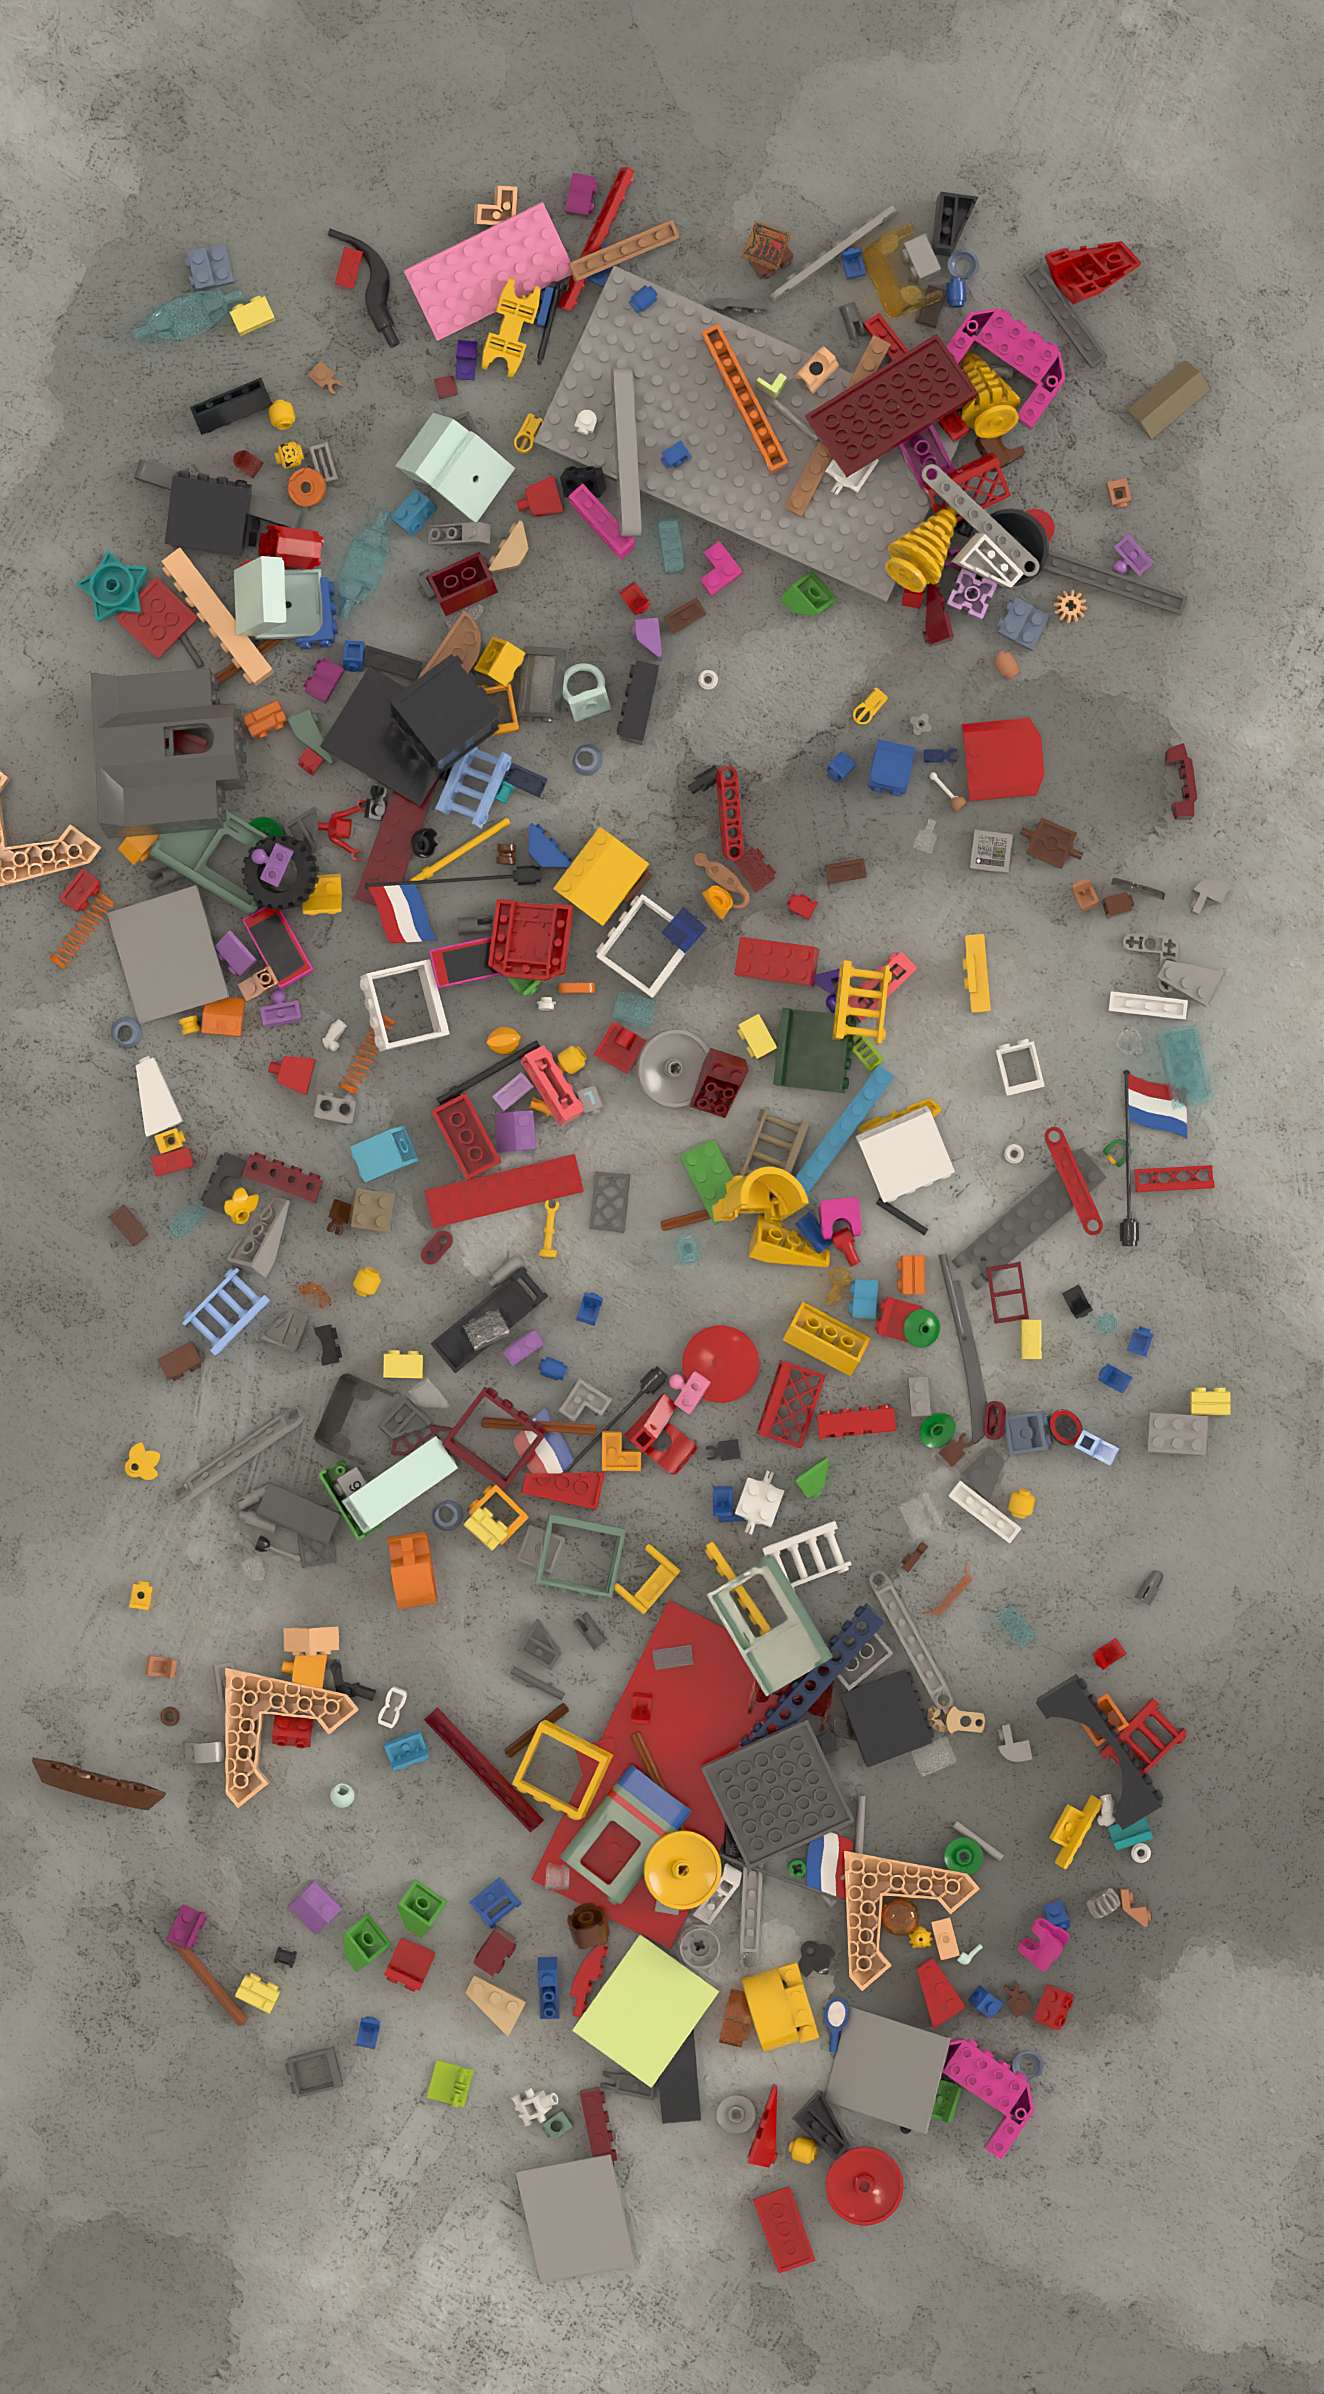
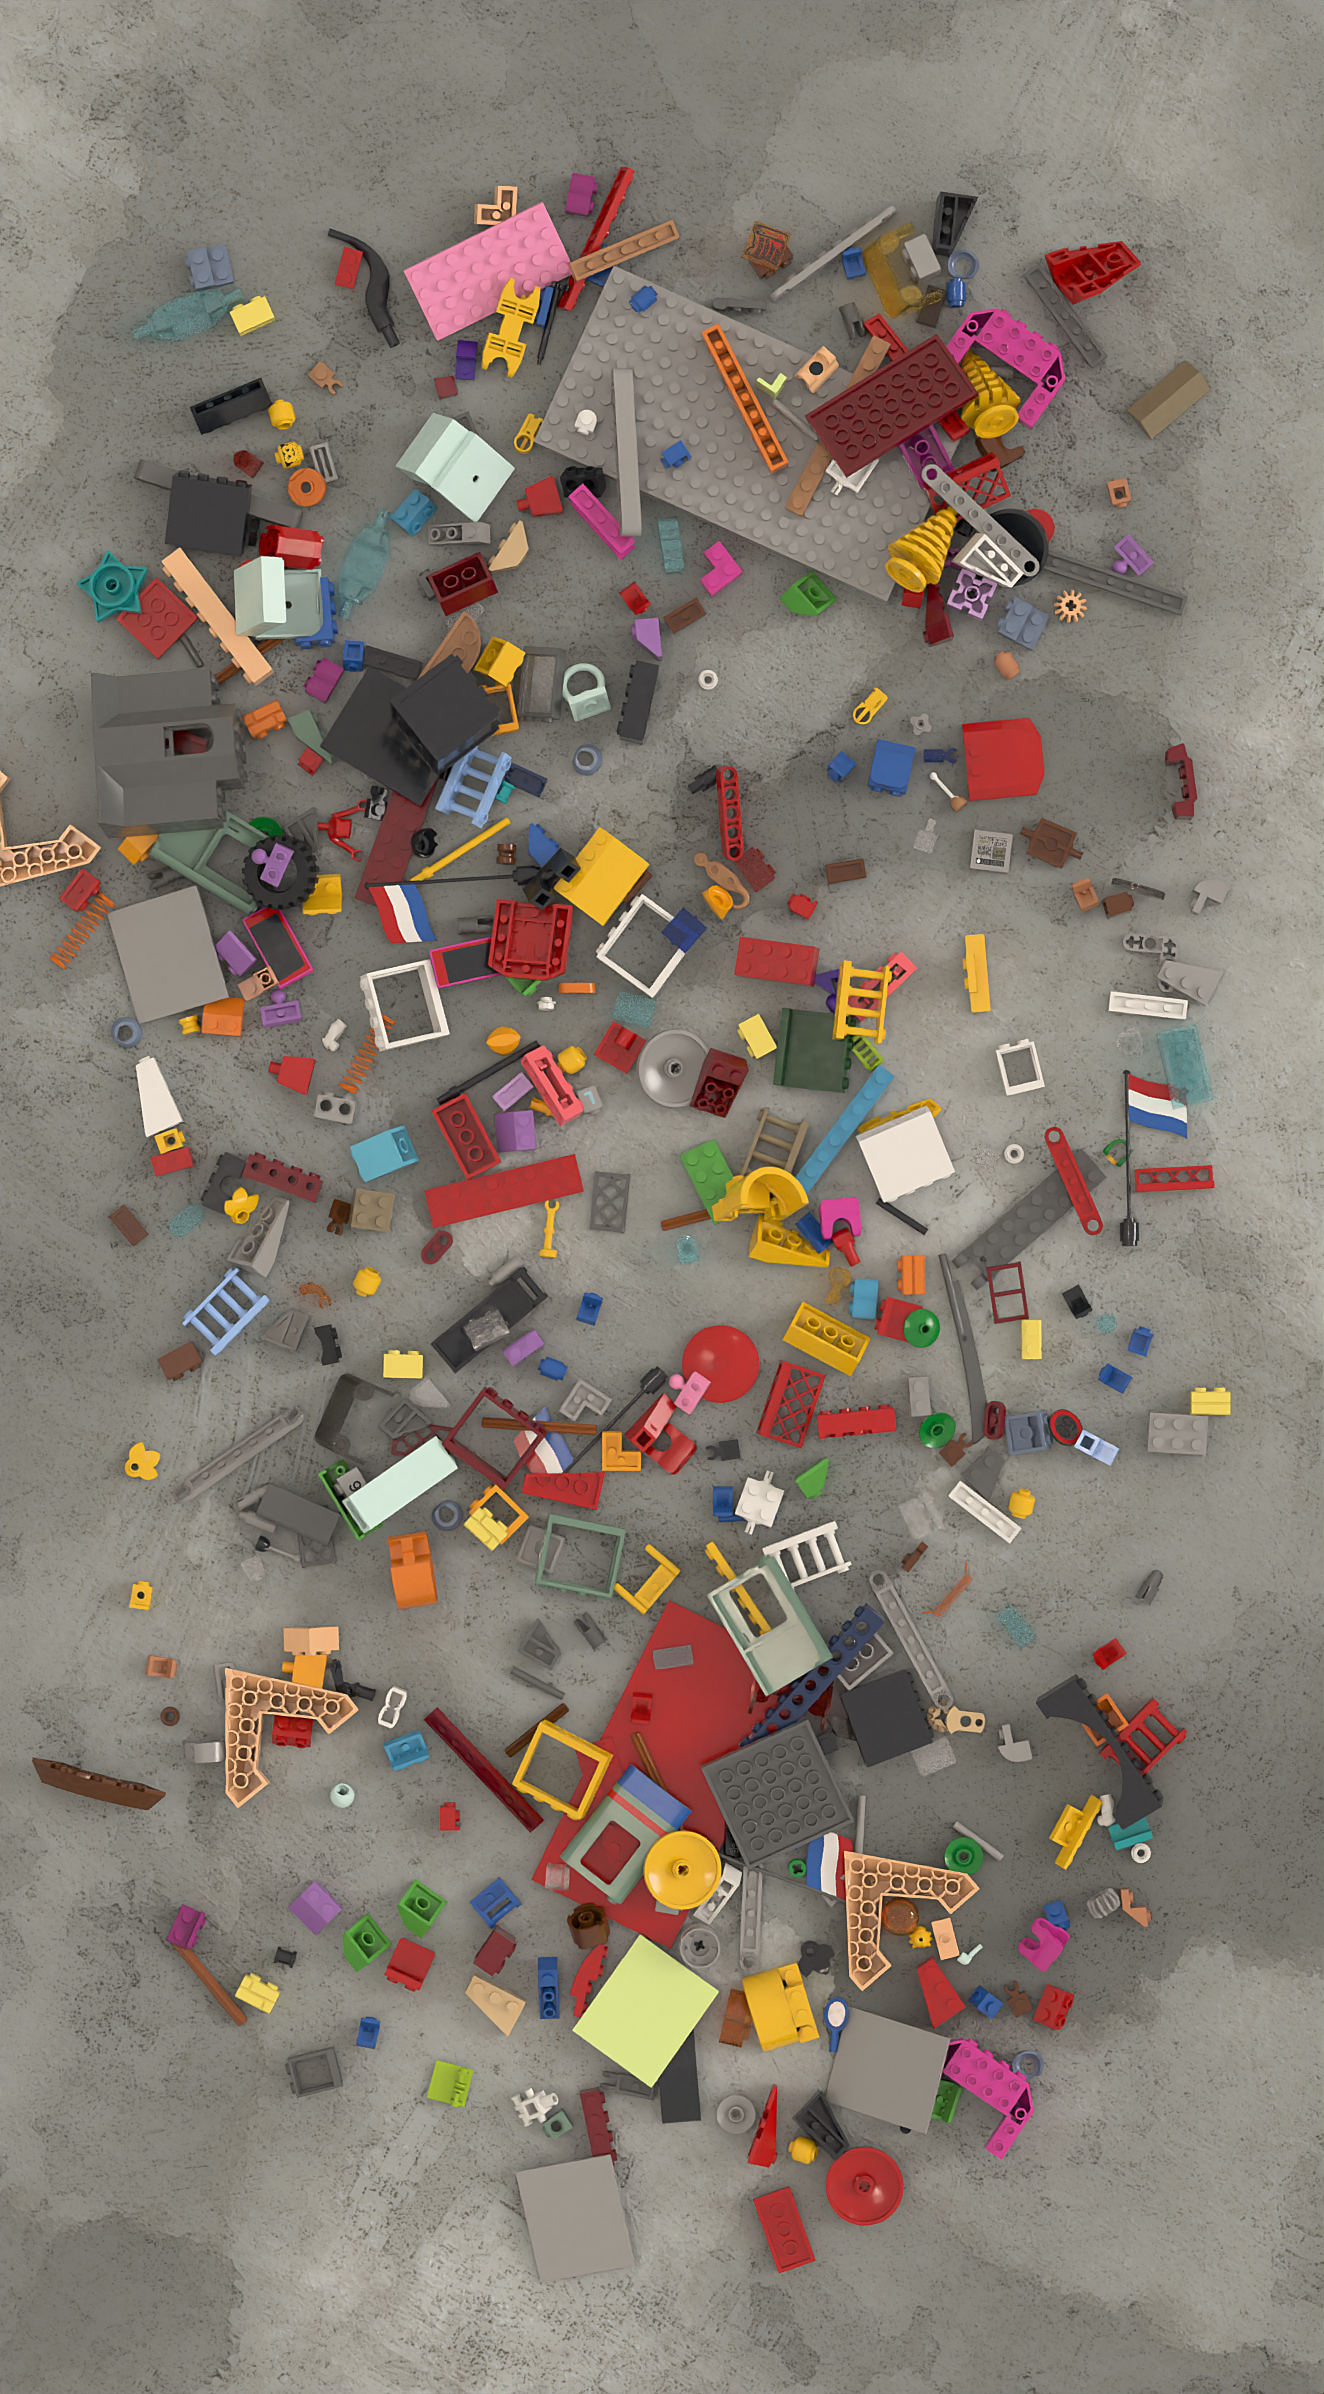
(449, 1817): none -> red brick
(540, 888): none -> black arch

